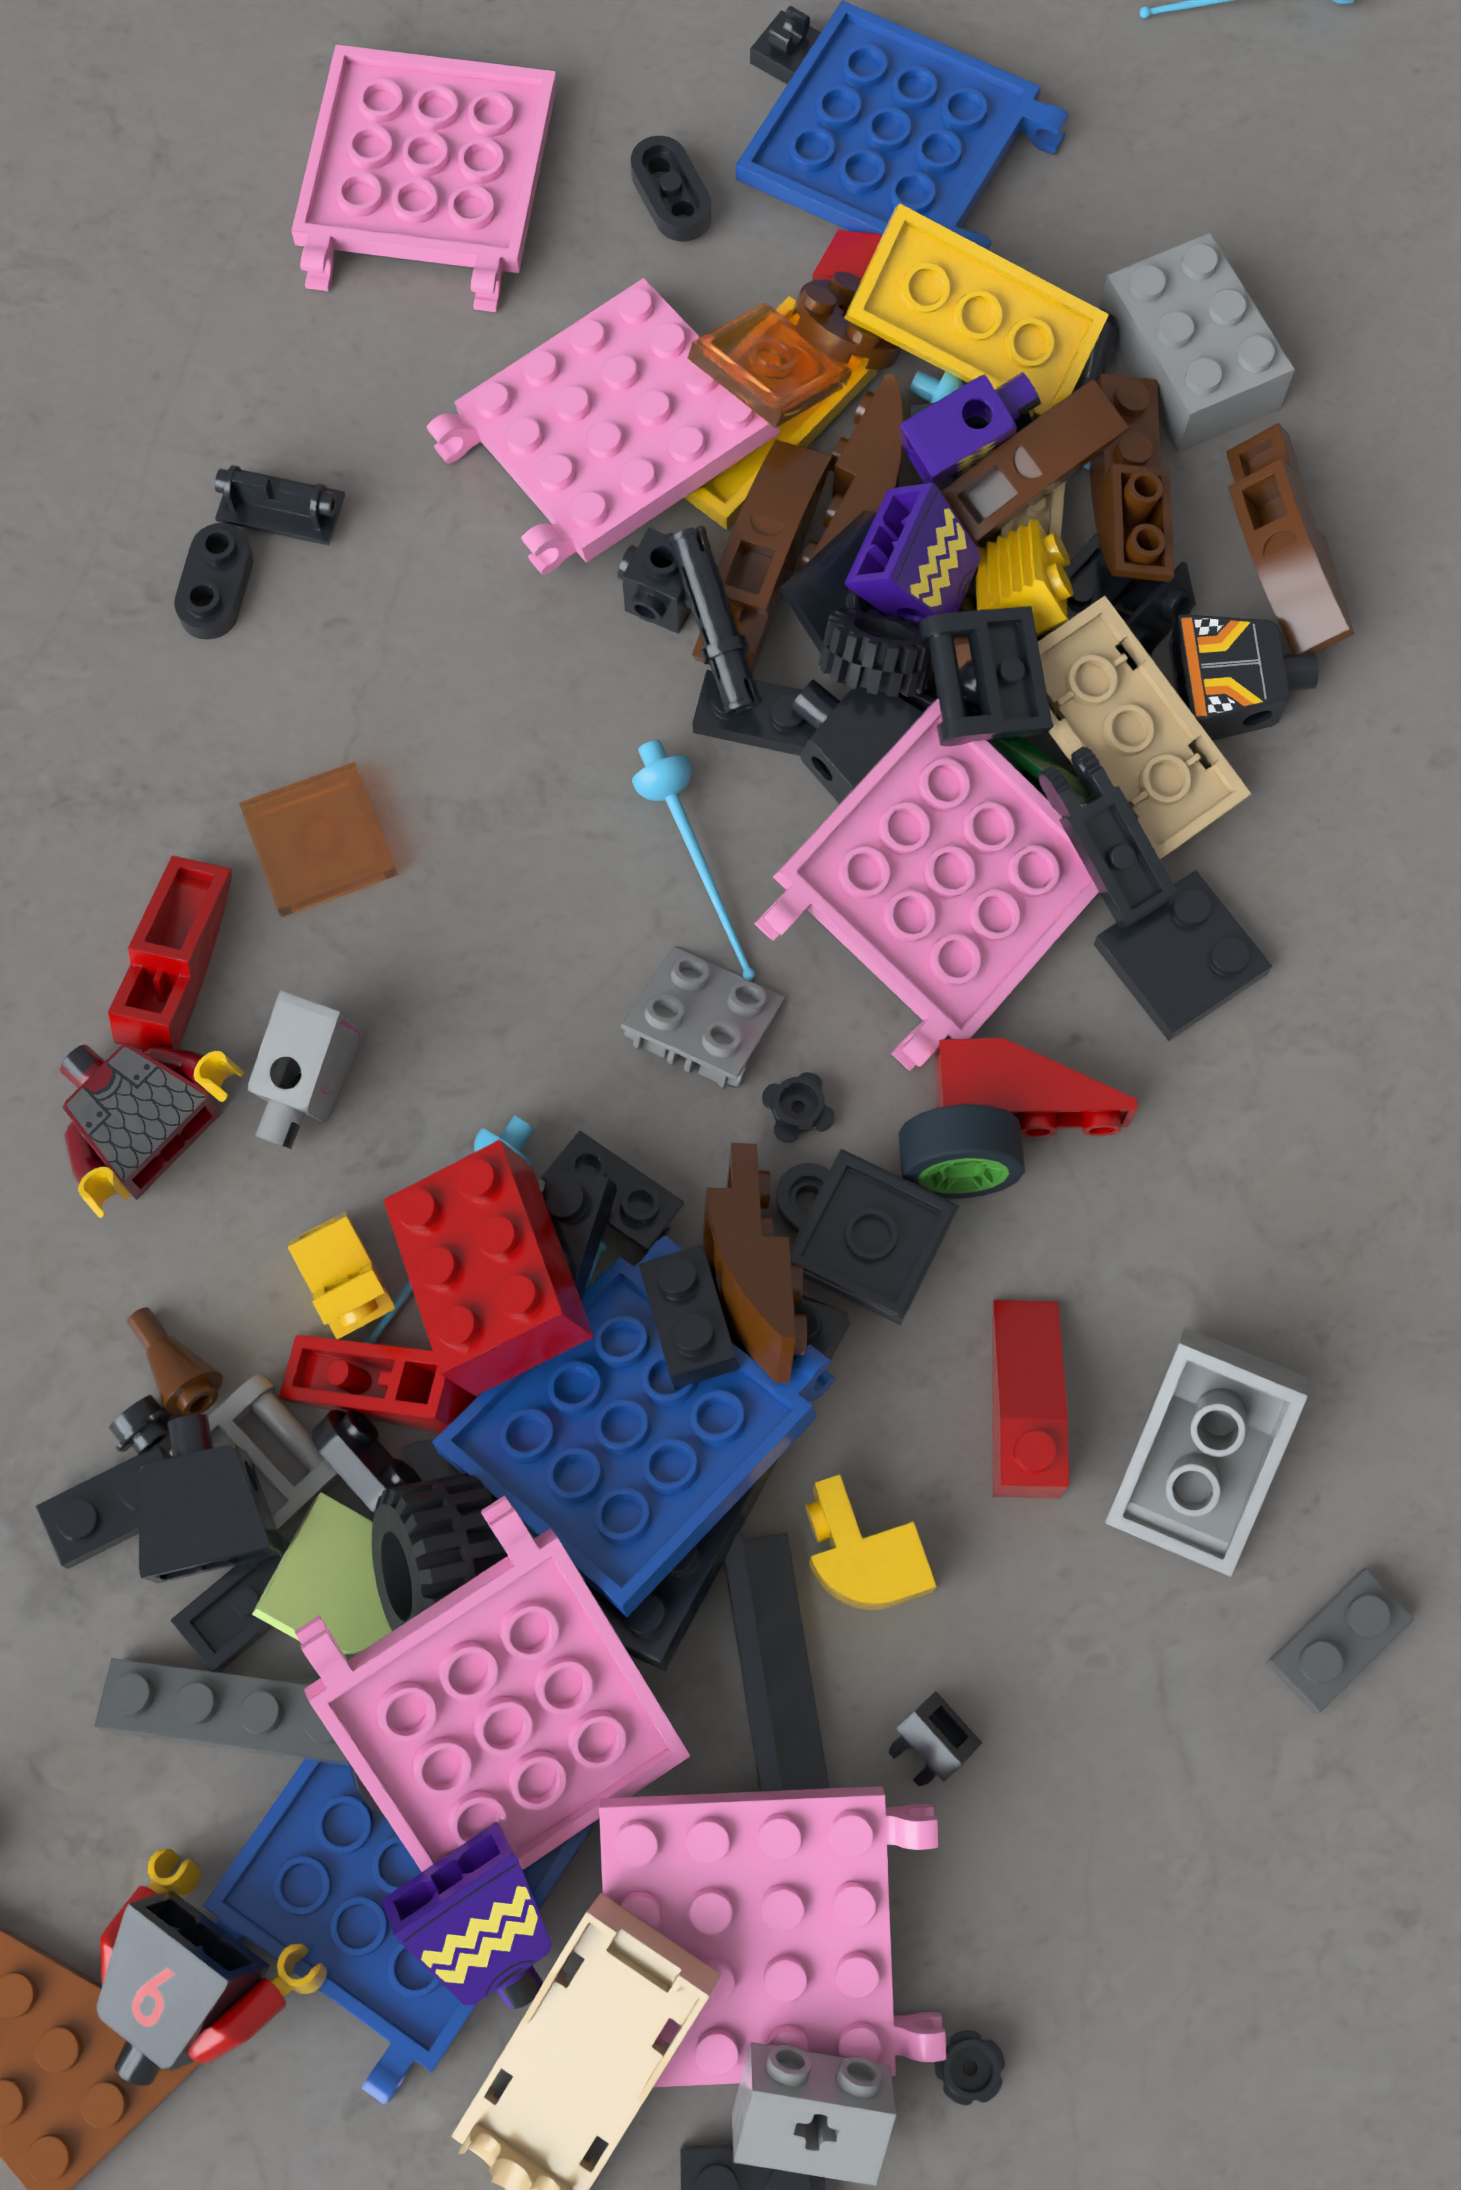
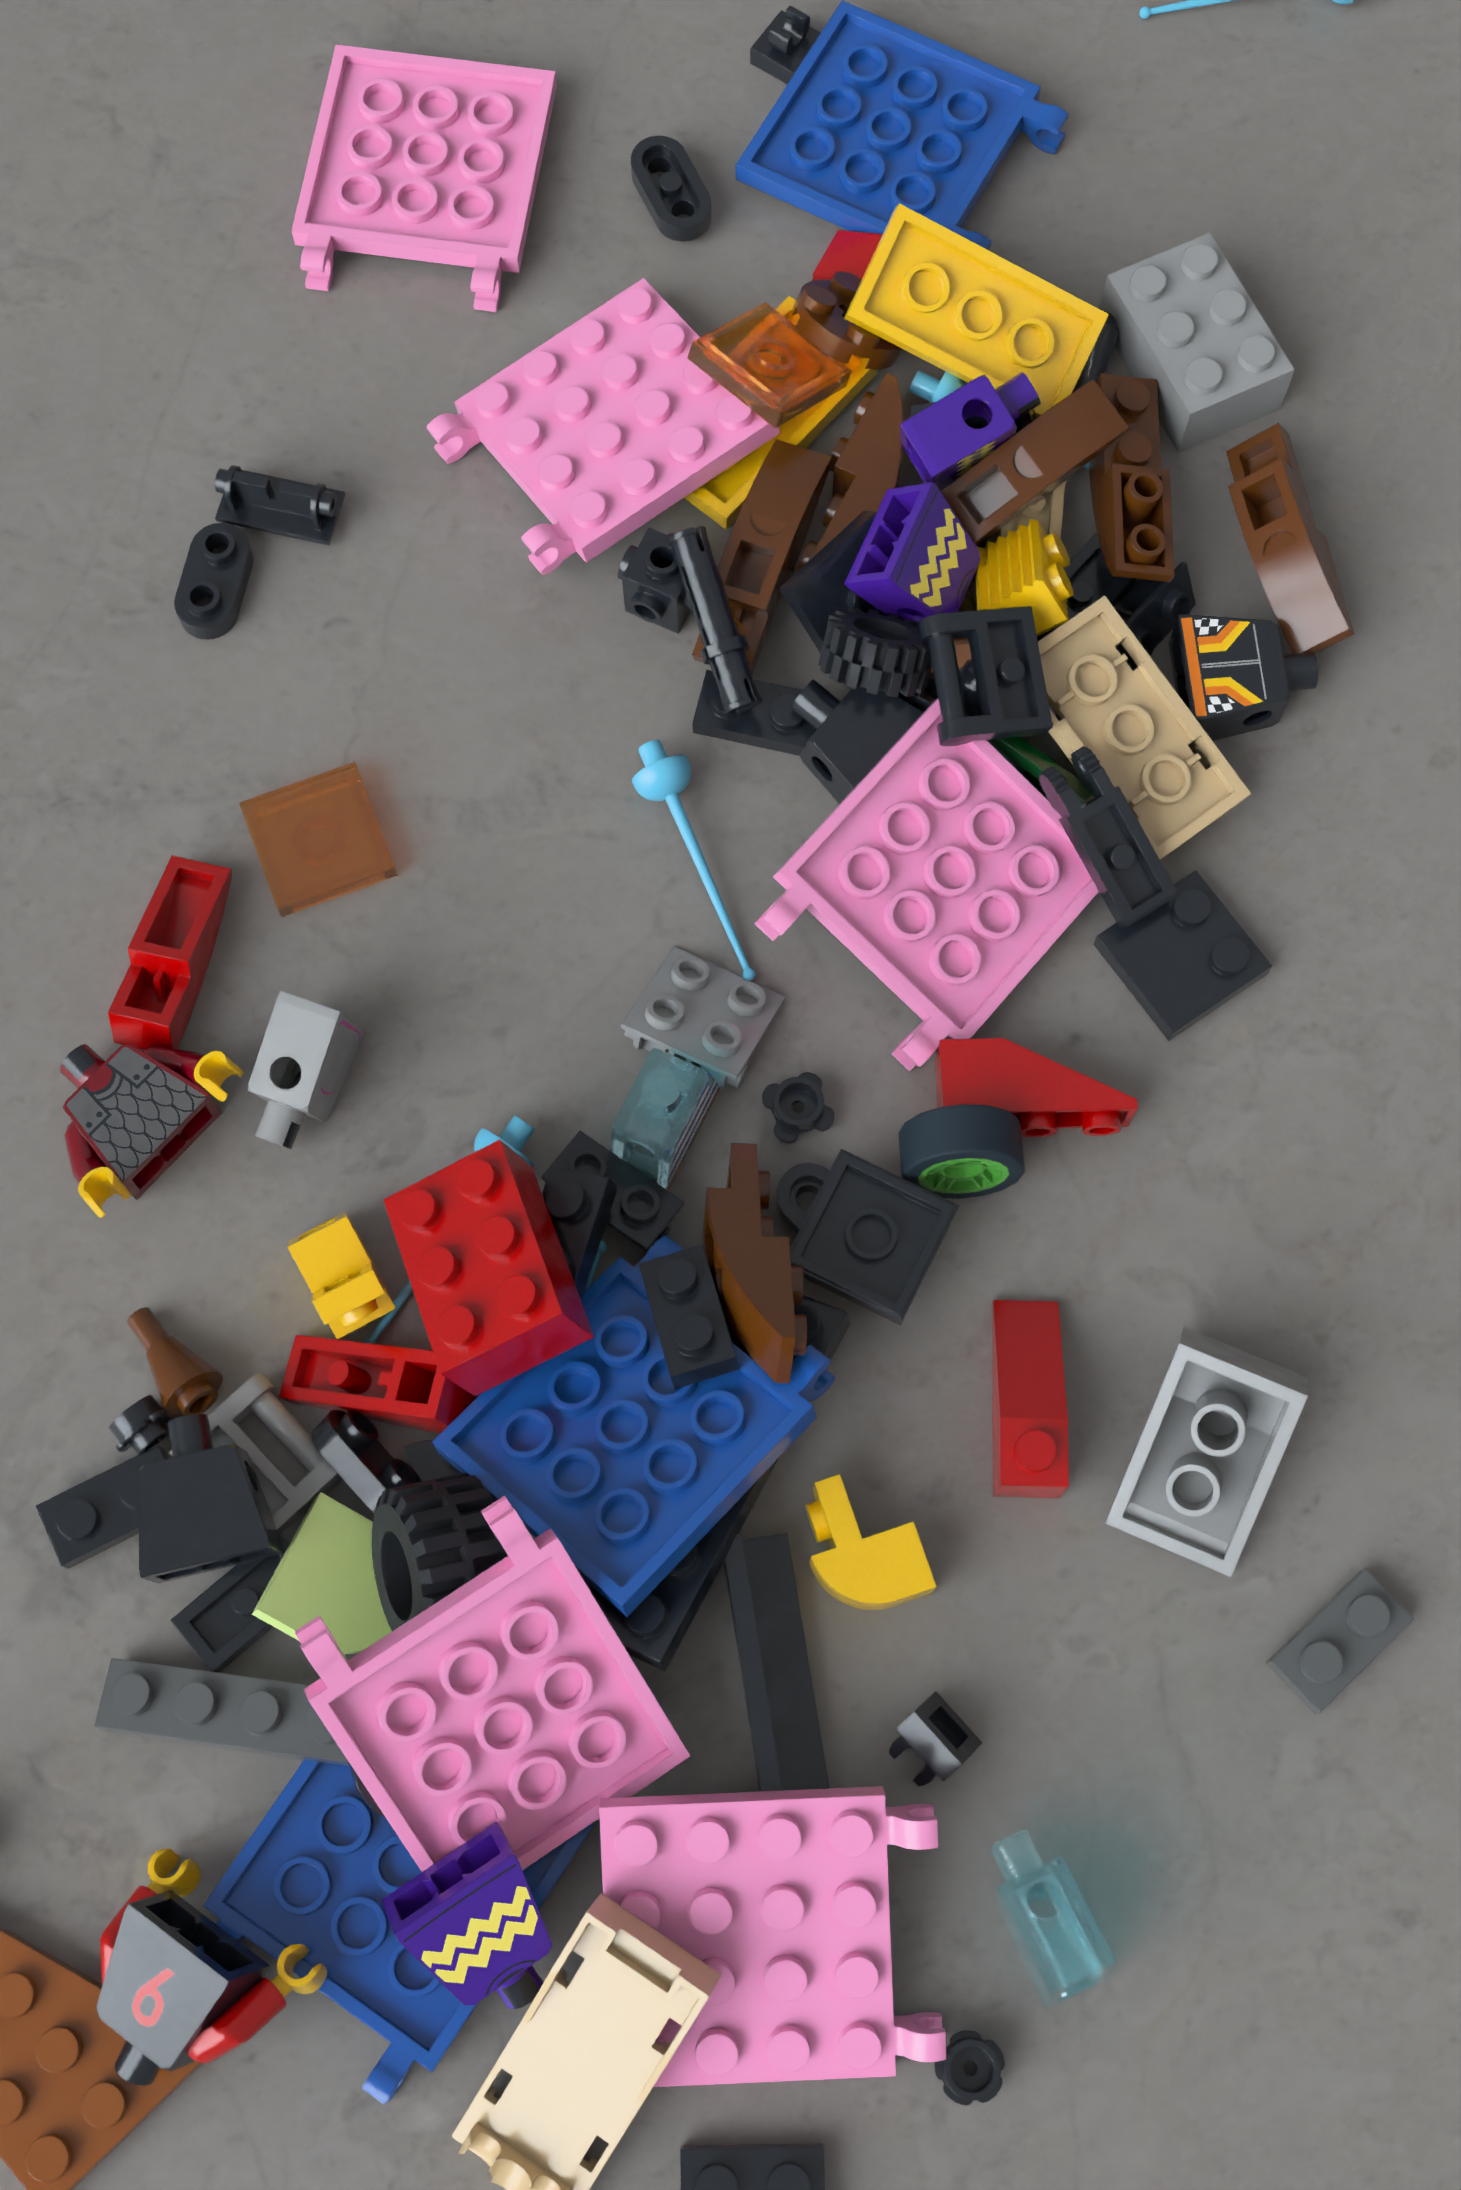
(663, 1115): none -> clear light blue torso
(813, 2113): light grey brick -> none
(1060, 1951): none -> clear light blue torso

